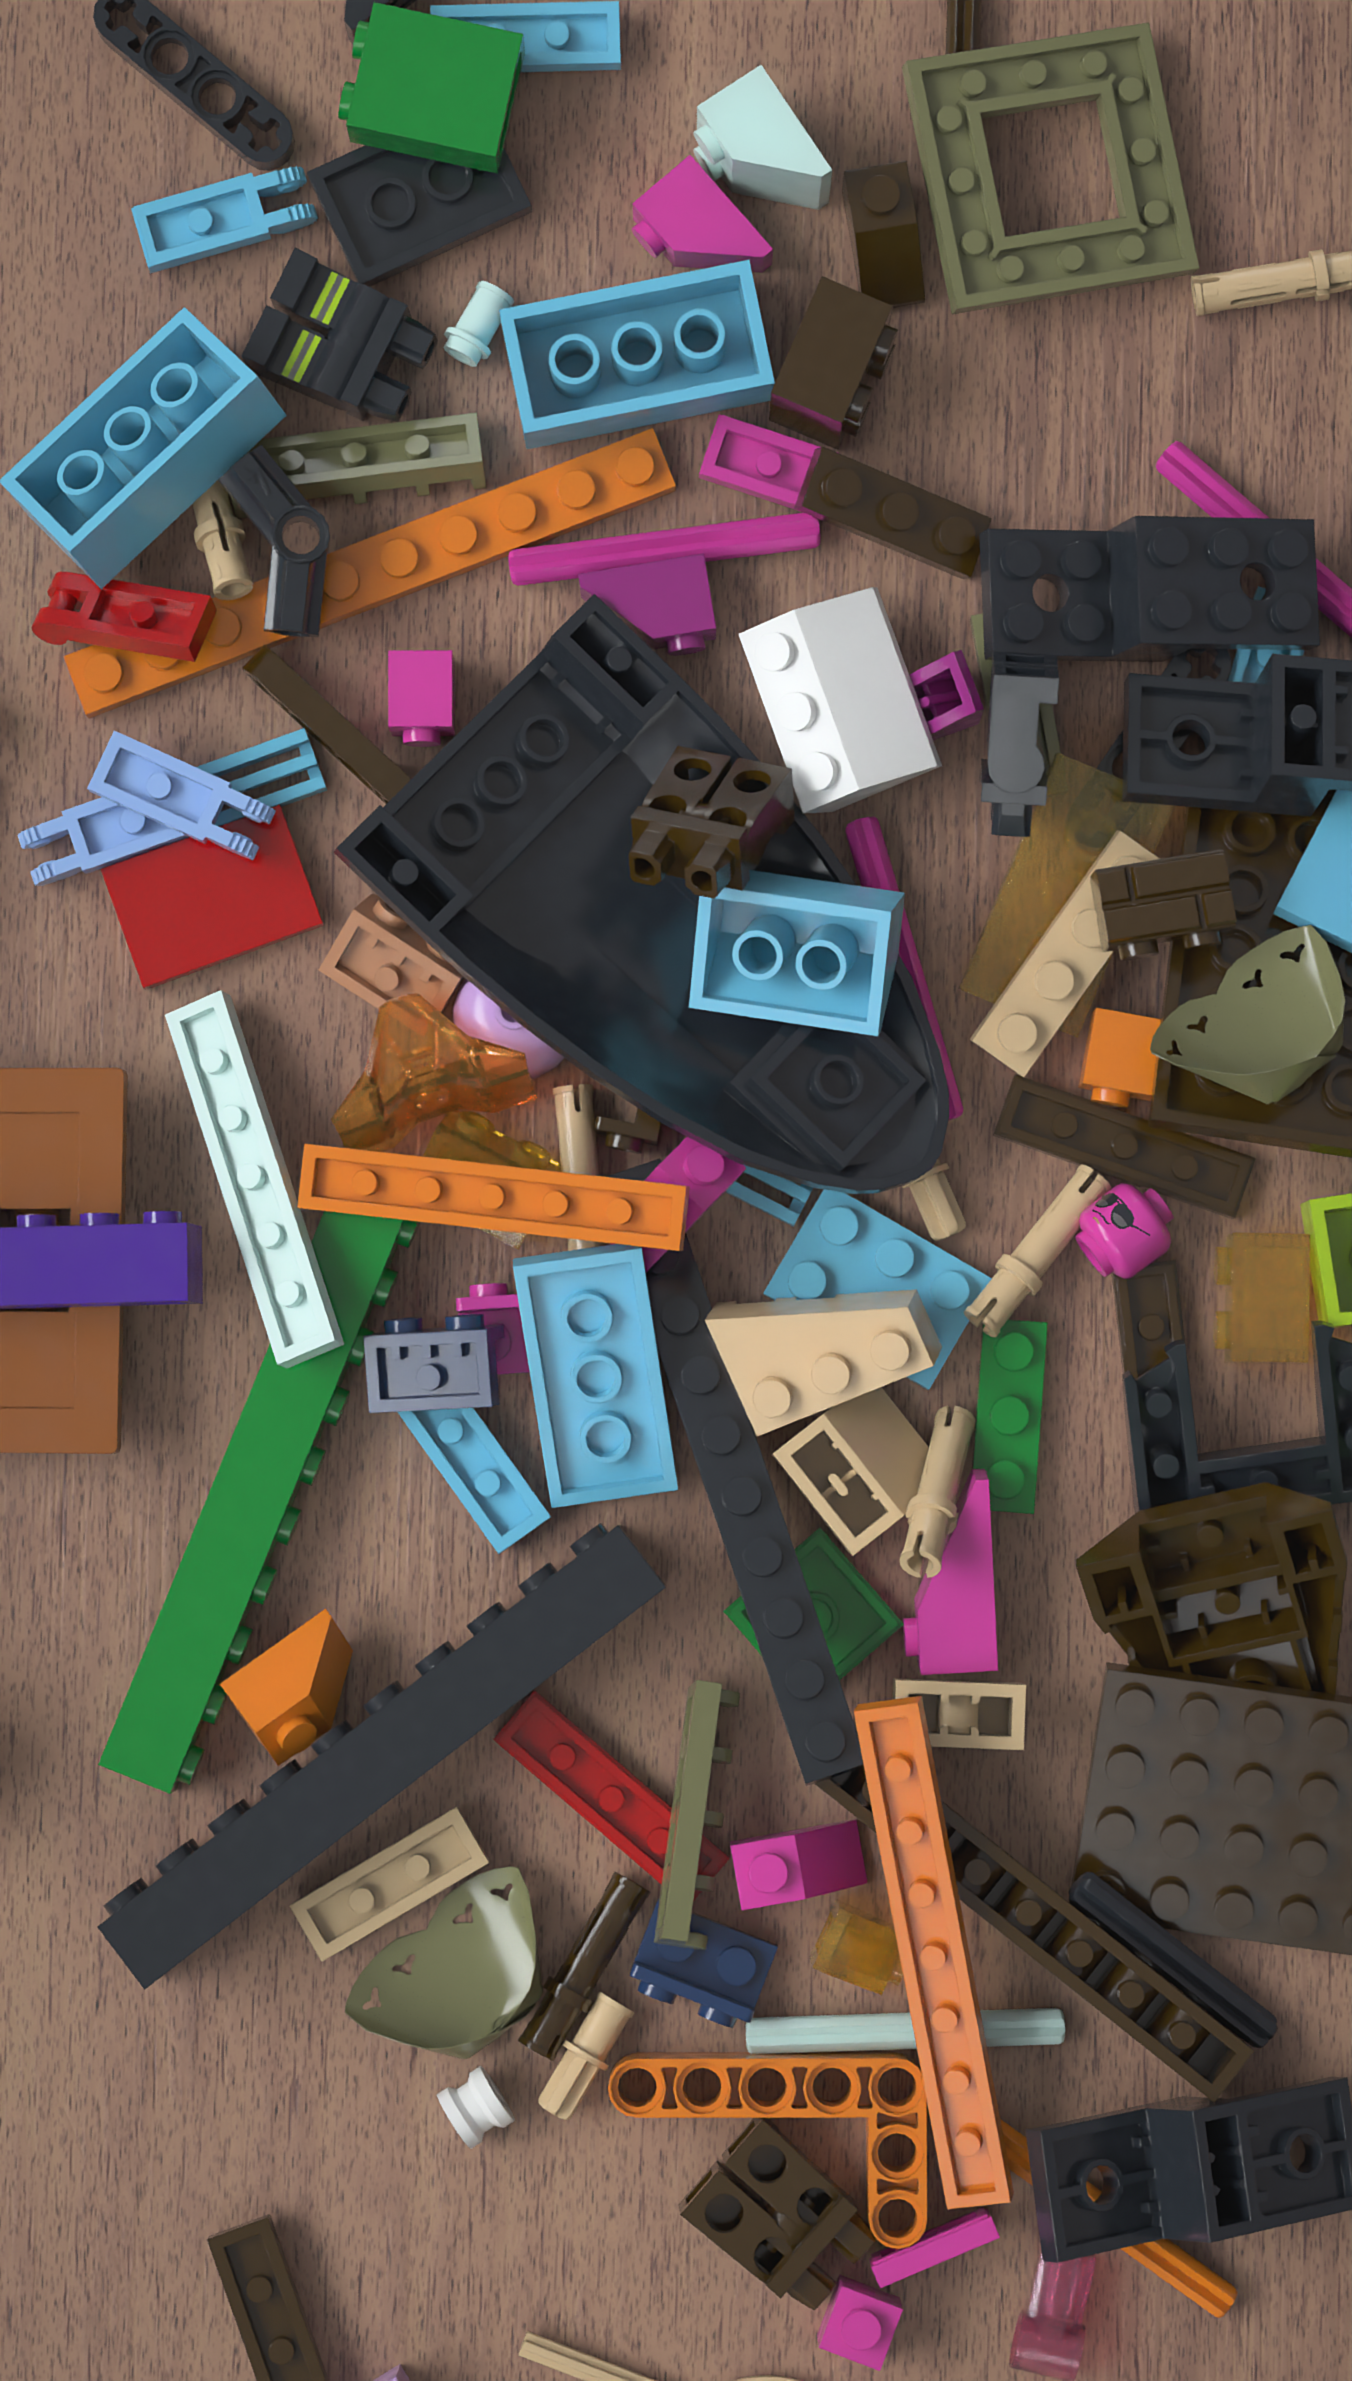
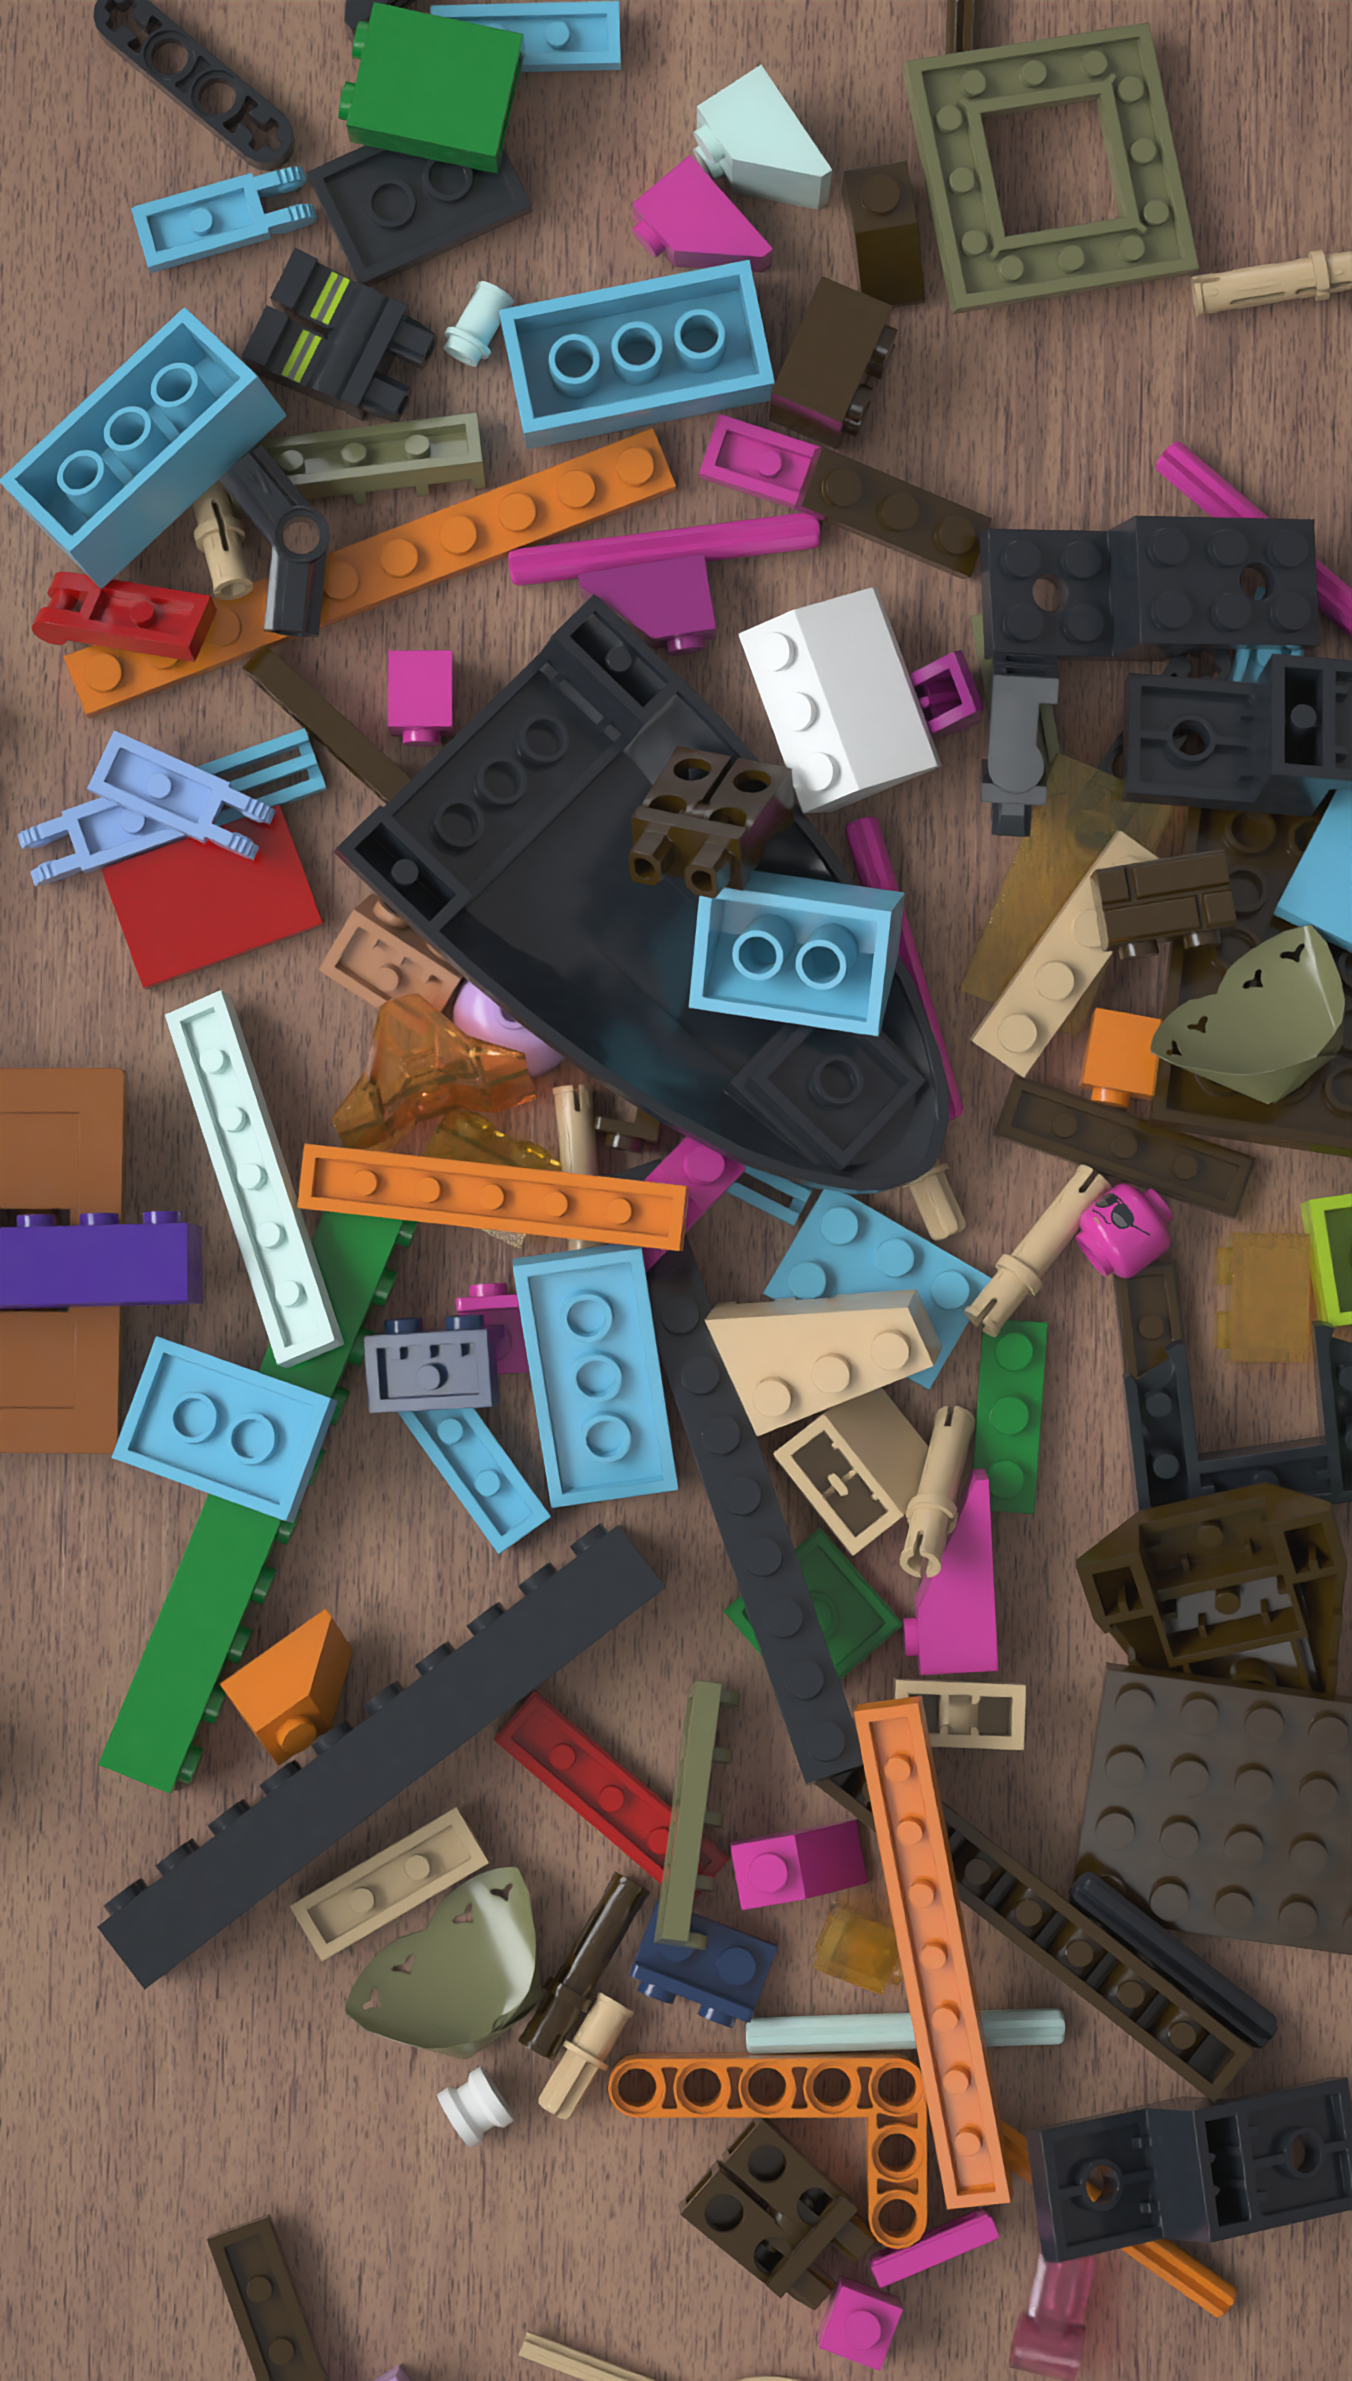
(224, 1429): none -> medium azure plate

